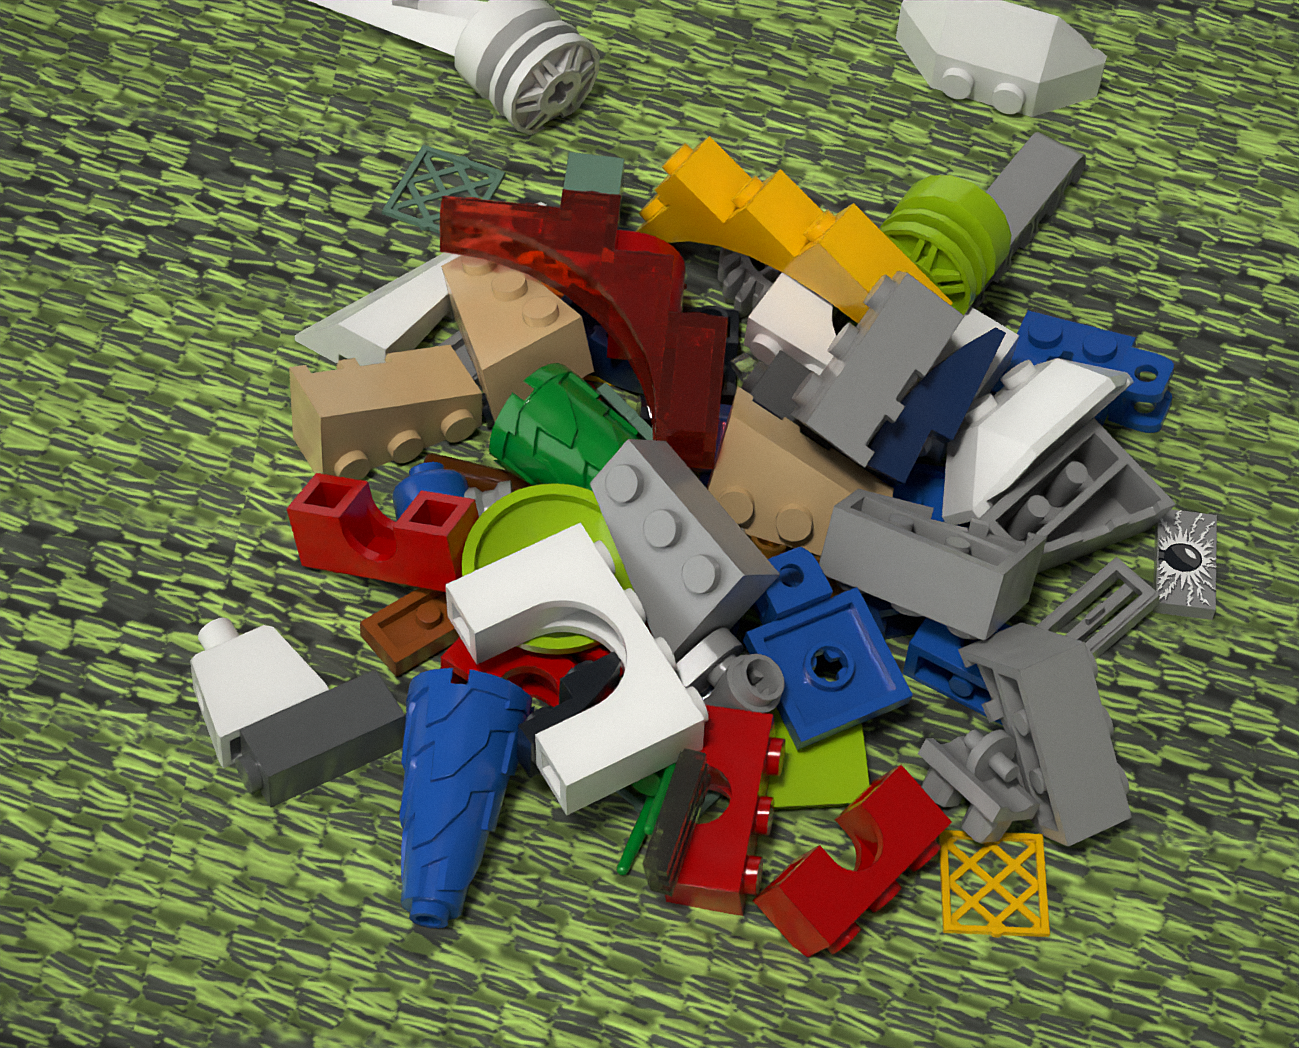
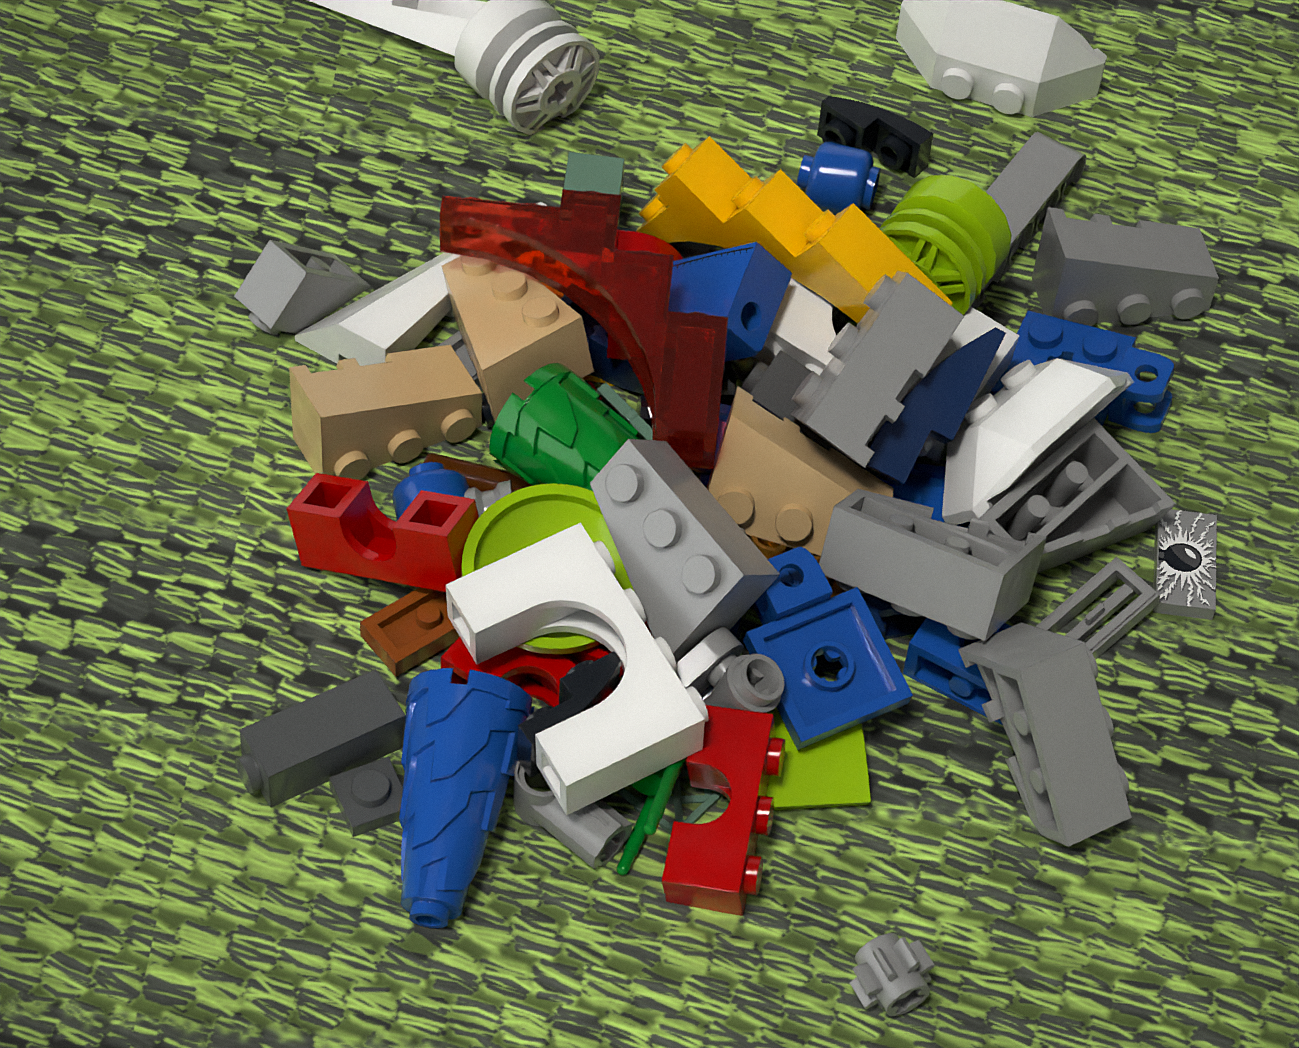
(246, 681): white torso -> none
(296, 287): none -> light grey slope
(368, 796): none -> dark grey plate
(460, 165): sand green window -> none
(591, 832): none -> light grey piece
(676, 821): clear smoke tile -> none
(734, 284): none -> blue torso
(839, 177): none -> blue head
(870, 128): none -> black slope
(891, 830): red arch -> none
(892, 974): none -> light grey gear
(983, 774): light grey hips -> none
(995, 926): yellow window -> none
(1121, 272): none -> light grey wedge

